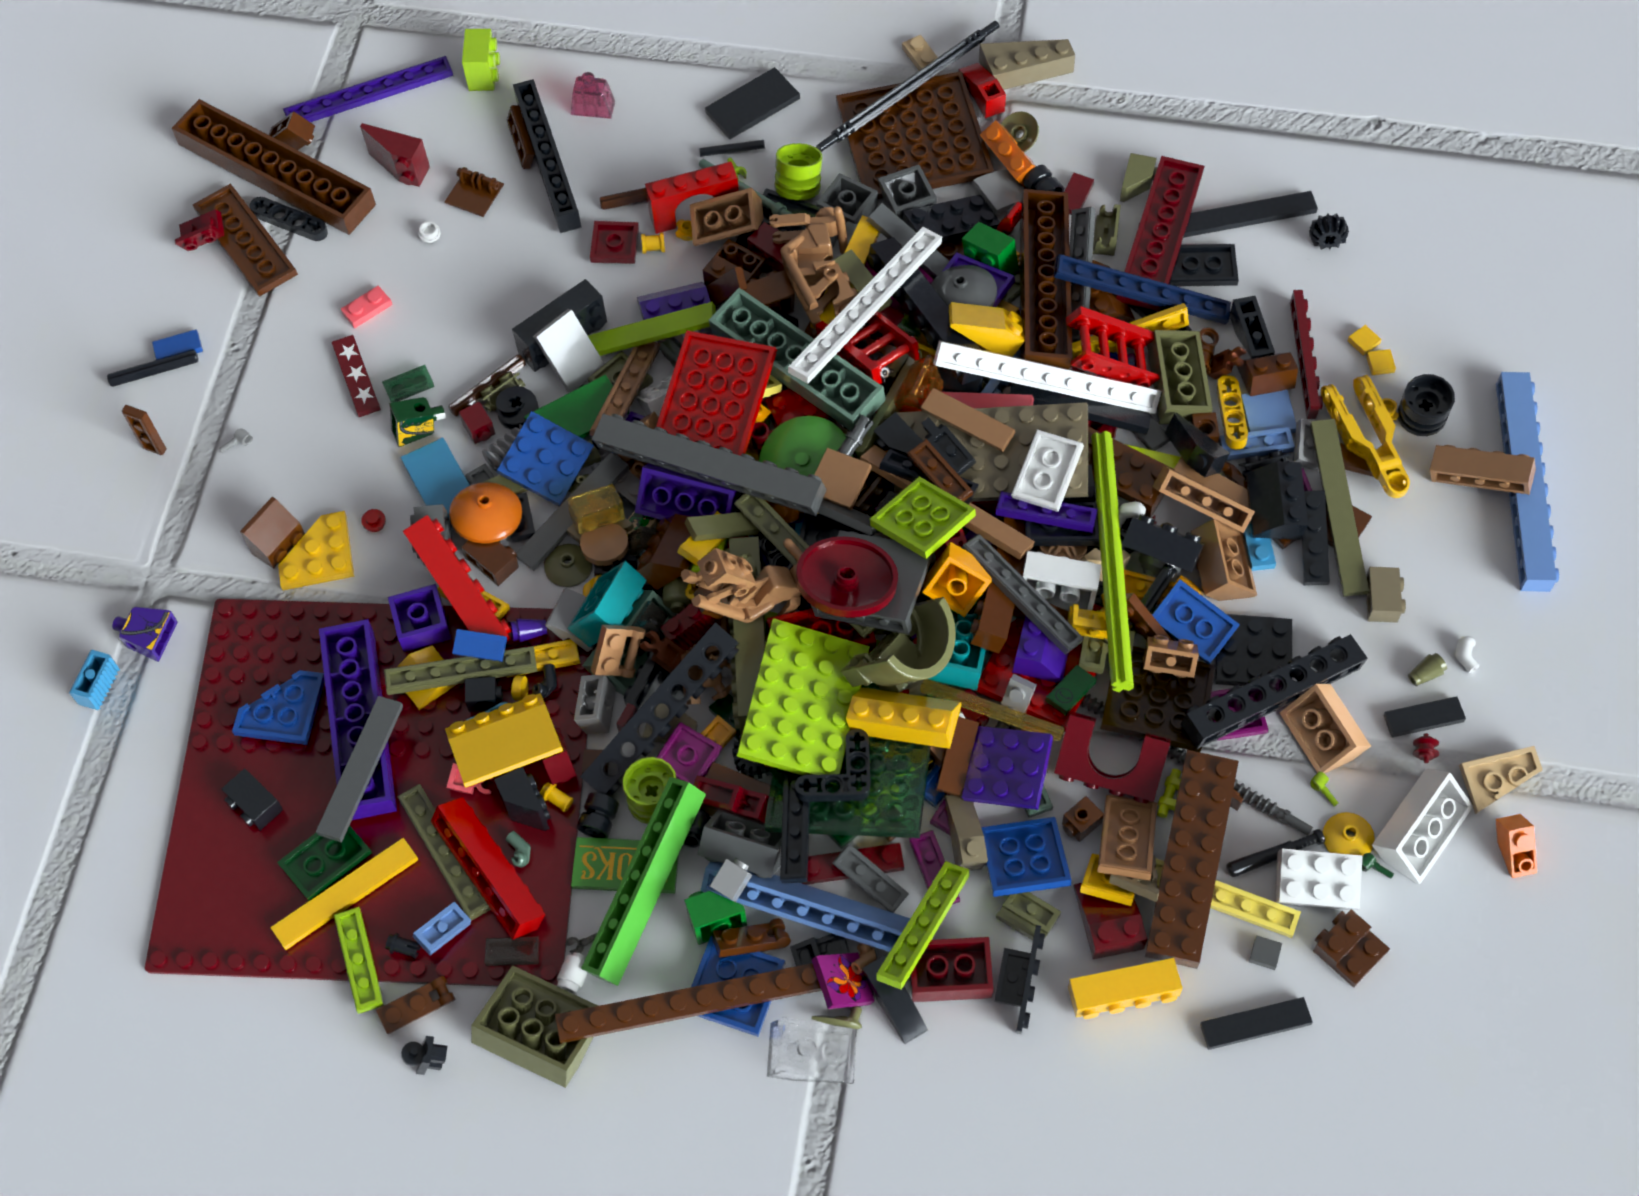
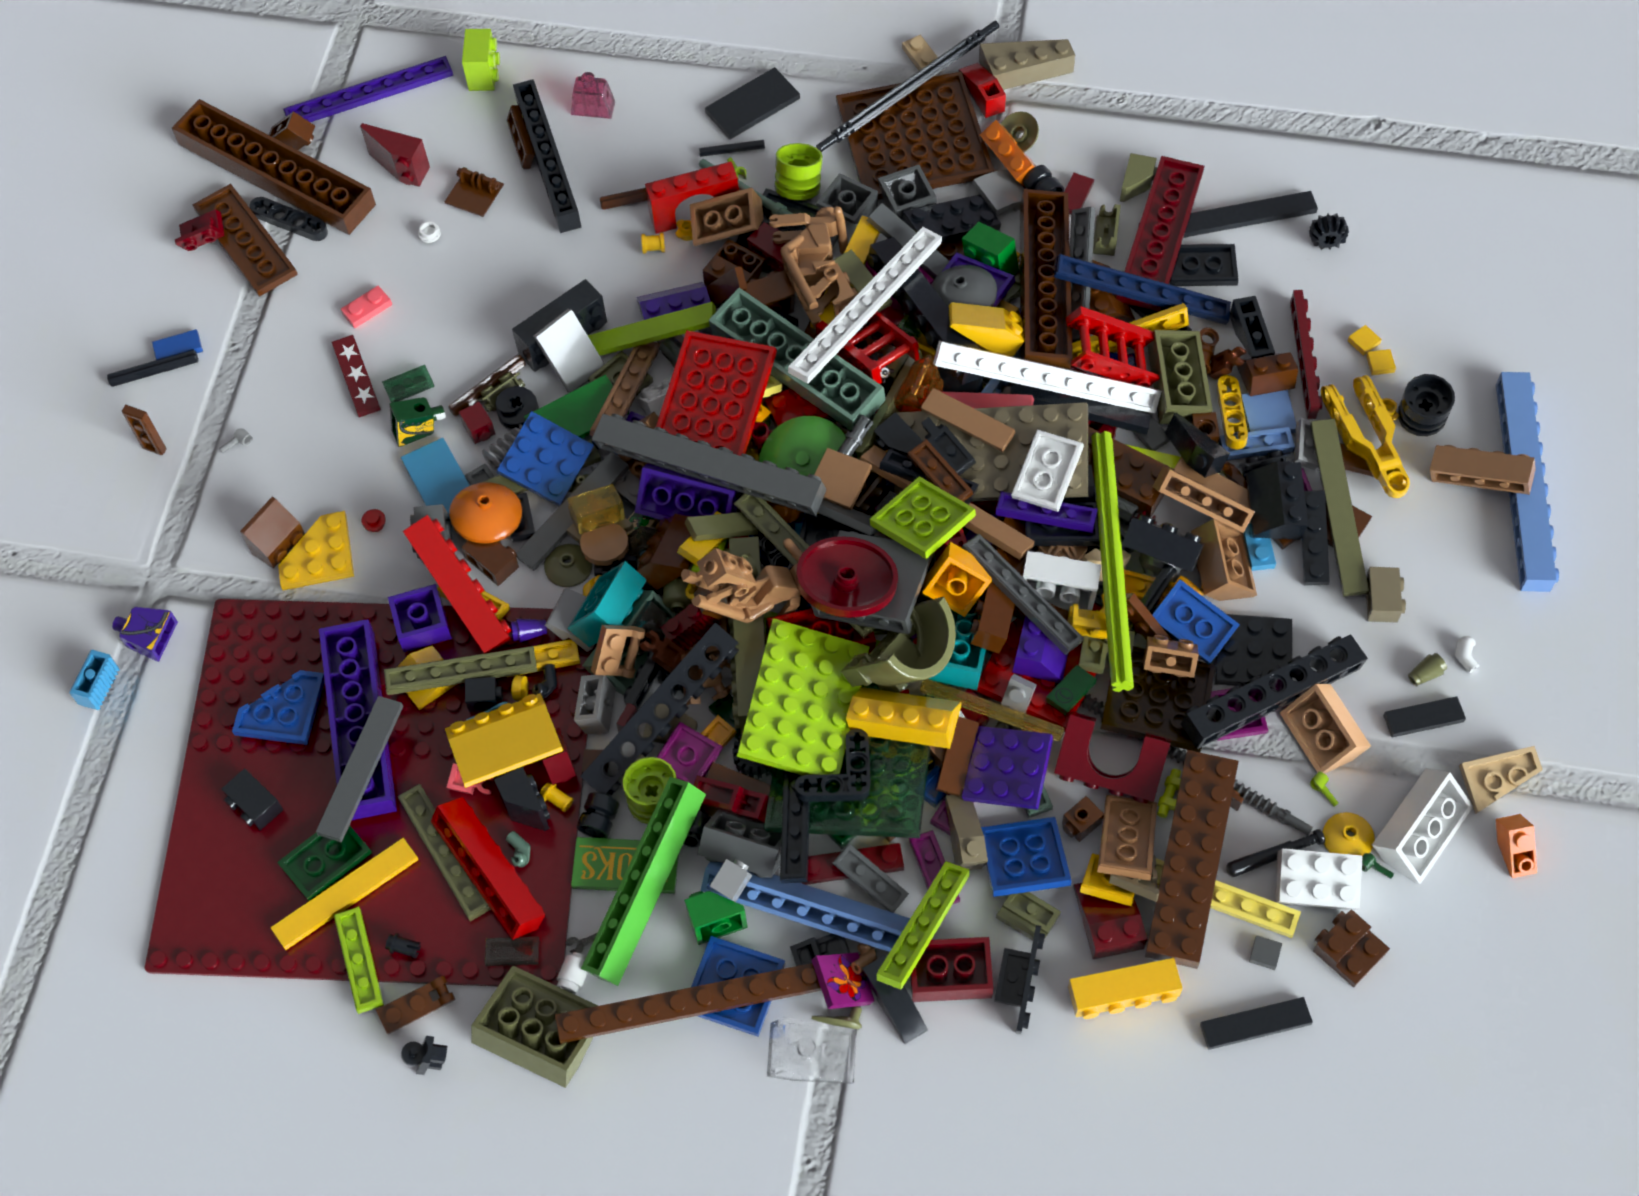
(442, 928): medium blue plate -> none
(479, 645): blue tile -> none
(614, 242): dark red plate -> none
(751, 938): reddish brown plate -> none
(1010, 219): red slope -> none
(1130, 510): white arm -> none
(1426, 748): dark red wheel -> none

